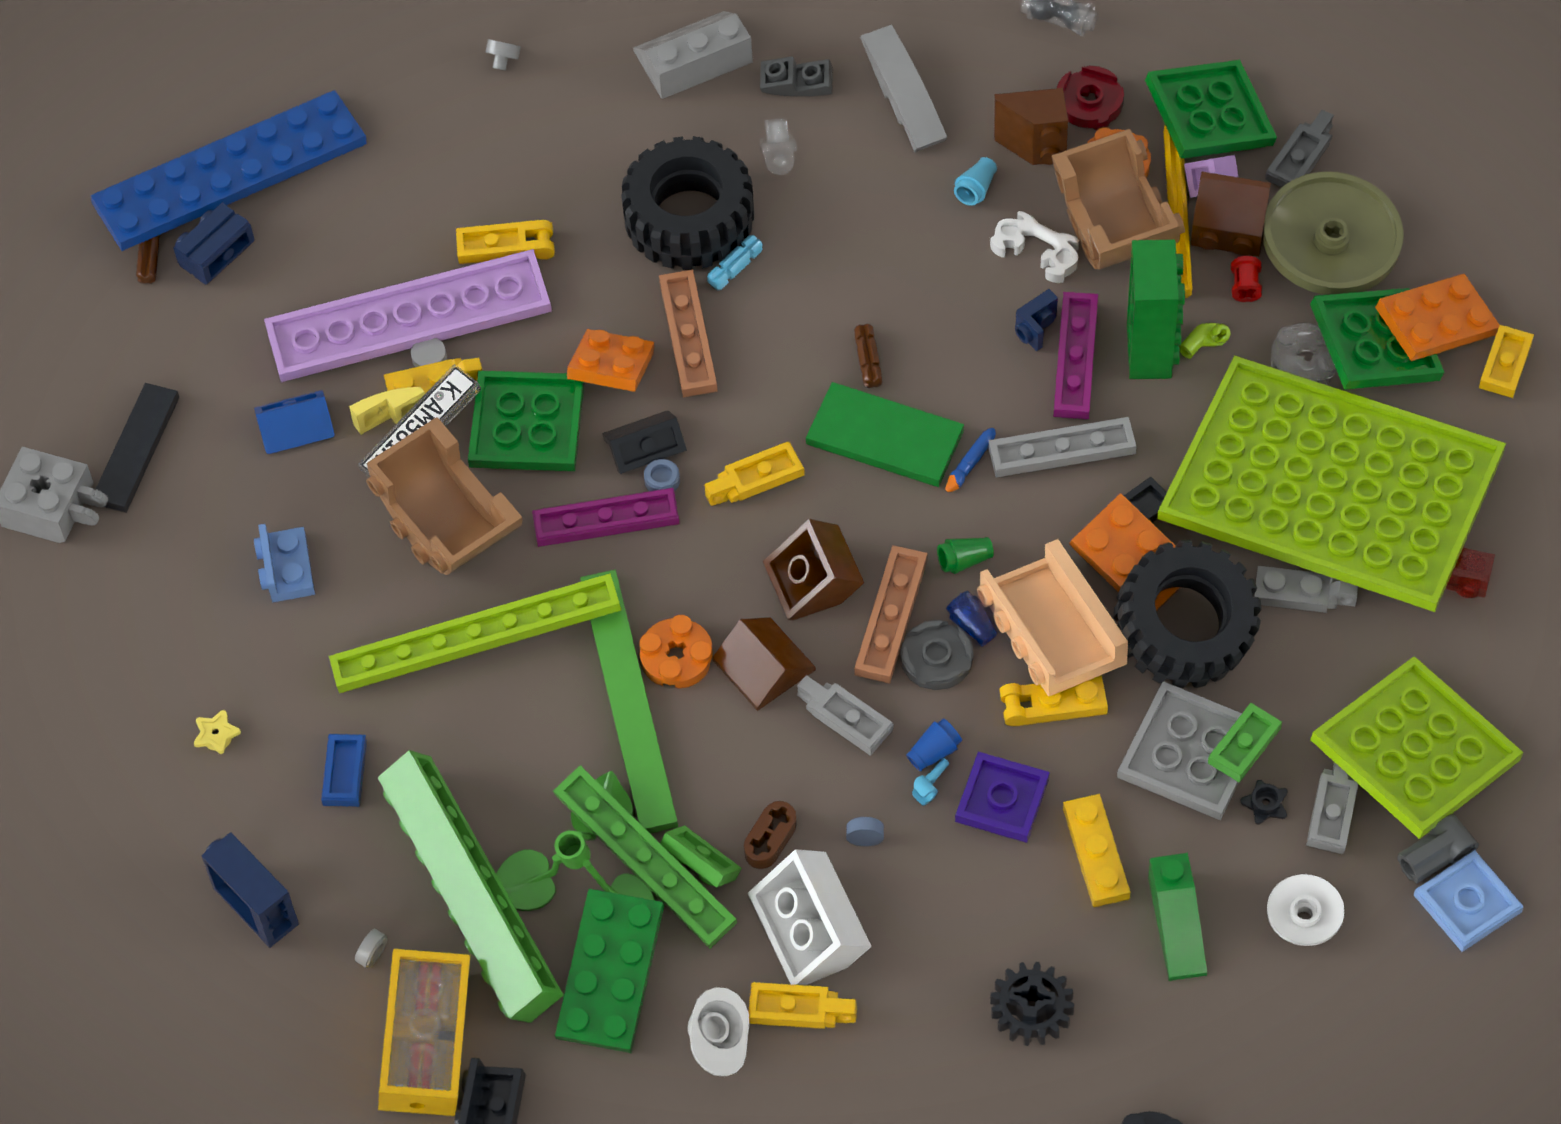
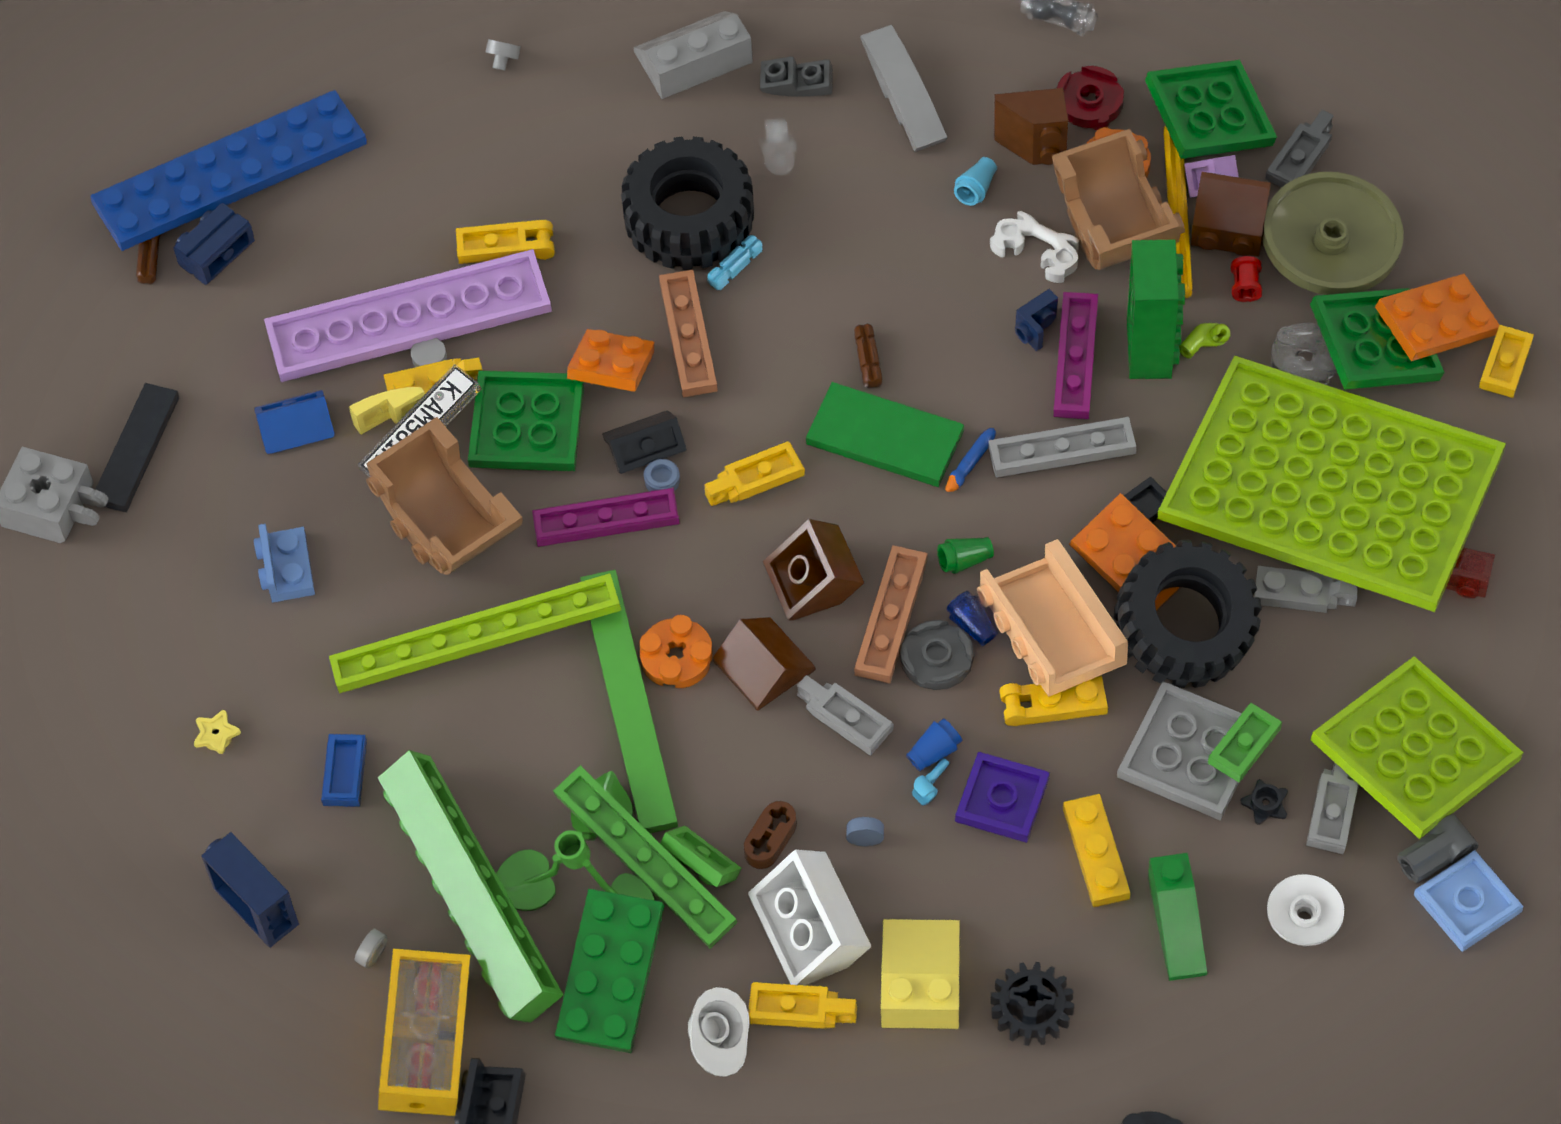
(920, 974): none -> light yellow slope

